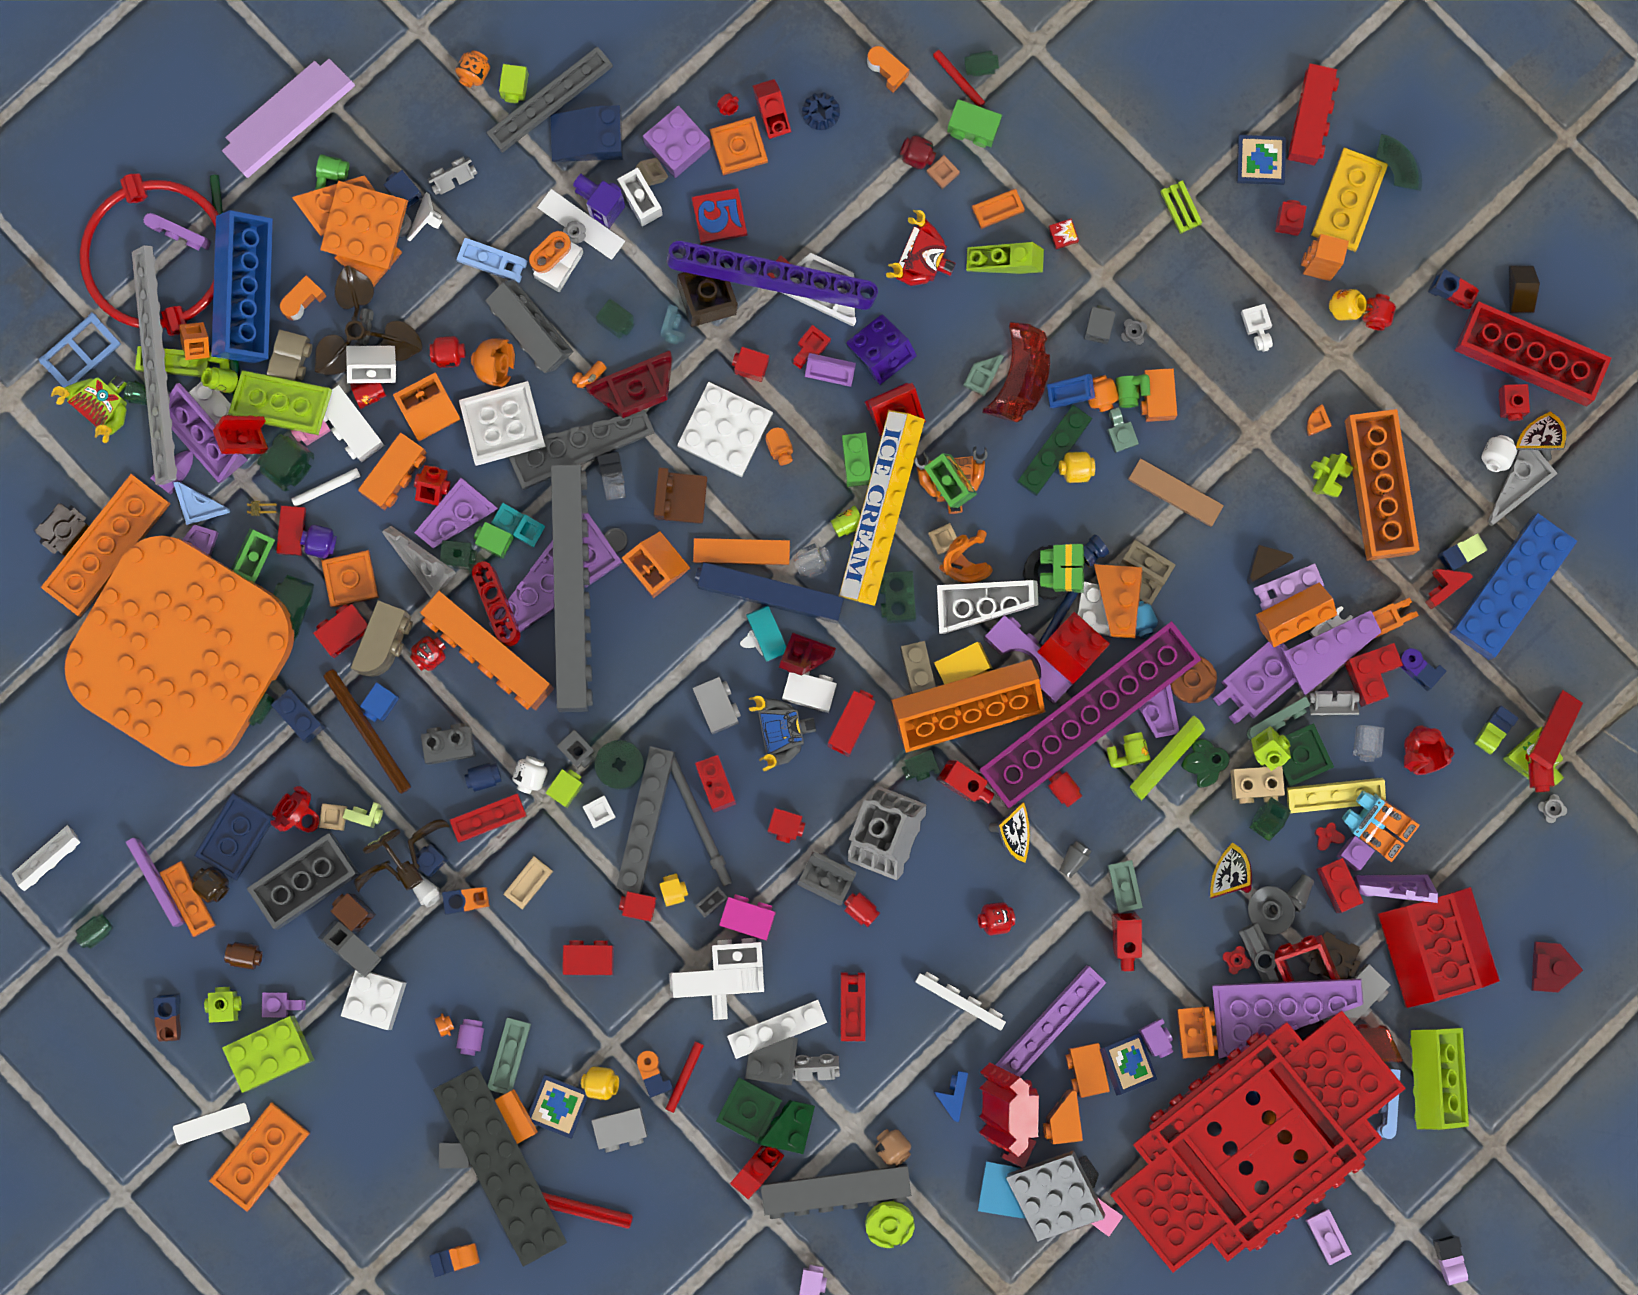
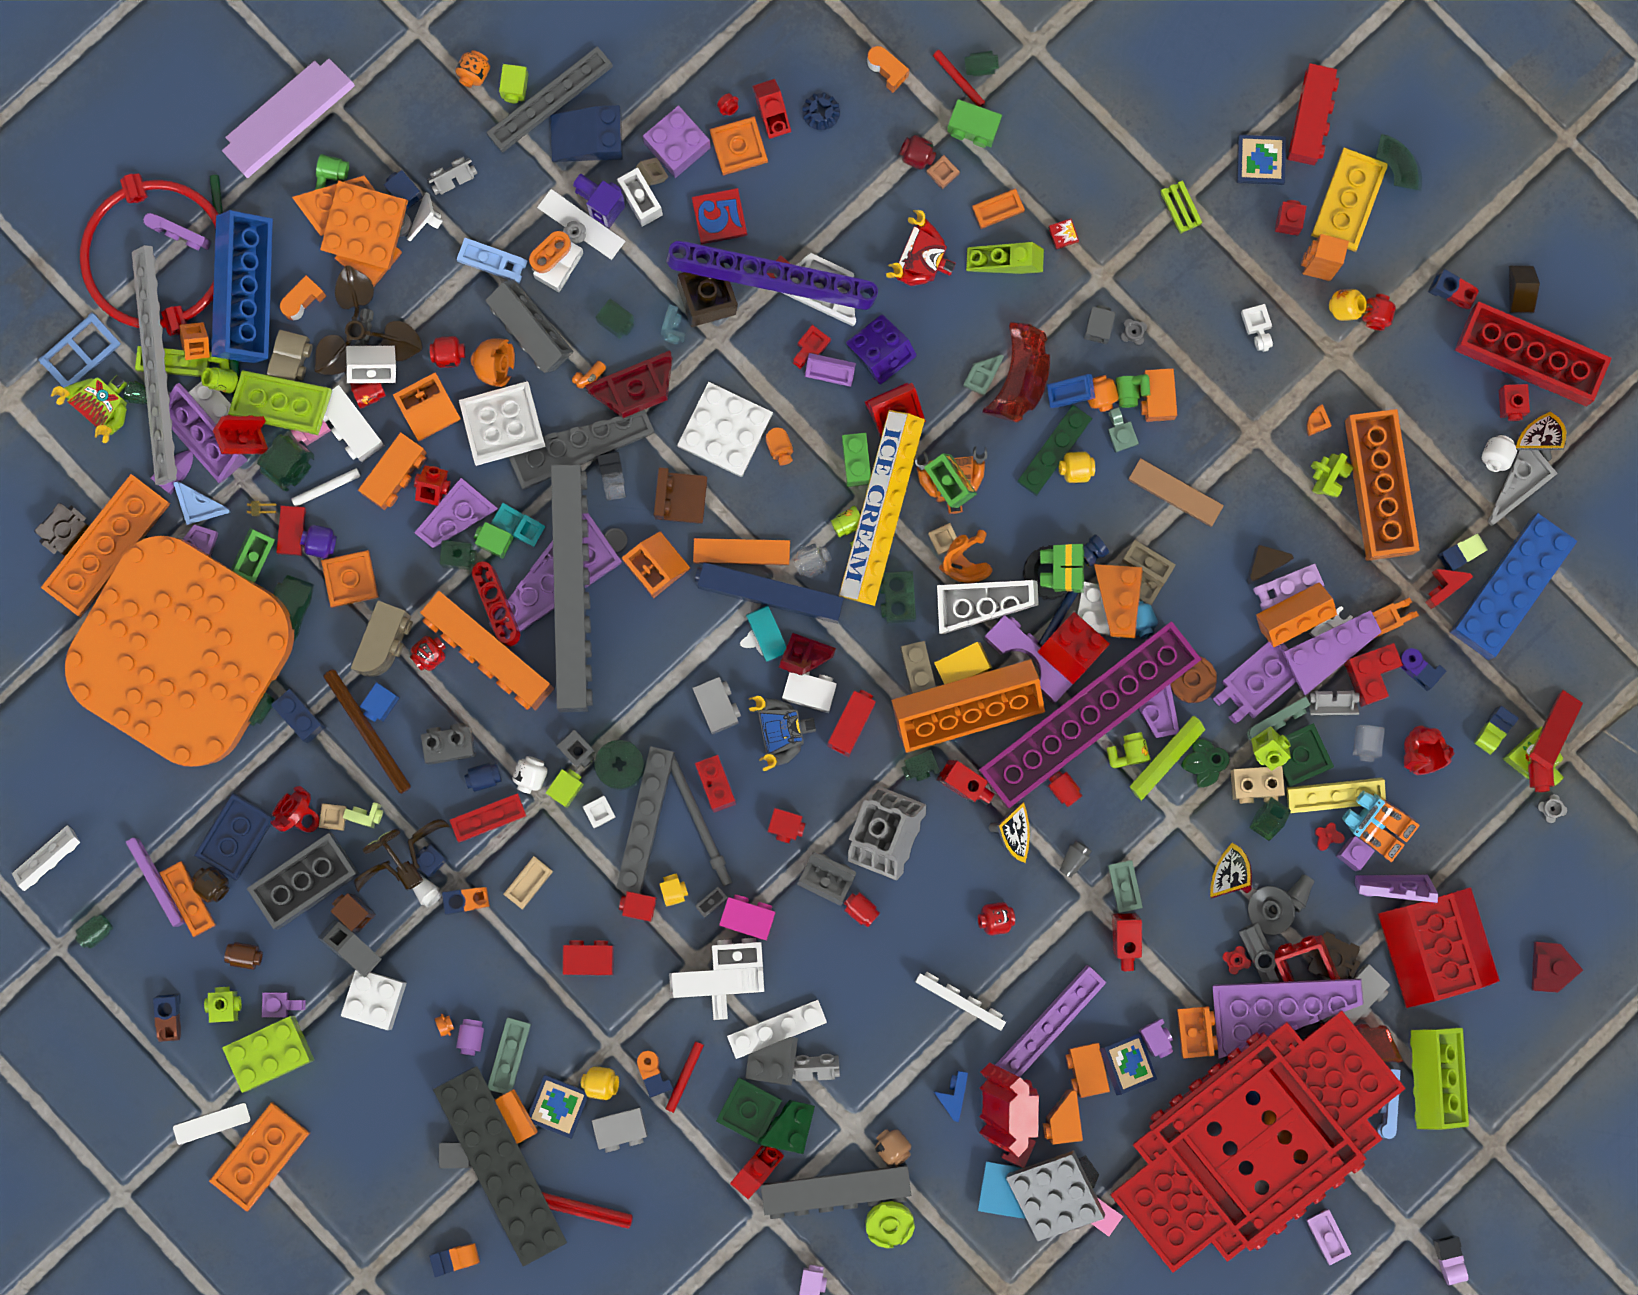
(341, 630): red brick -> none
(427, 569): light grey wing -> none
(750, 364): red brick -> none
(852, 1007): red plate -> none
(1339, 885): red brick -> none

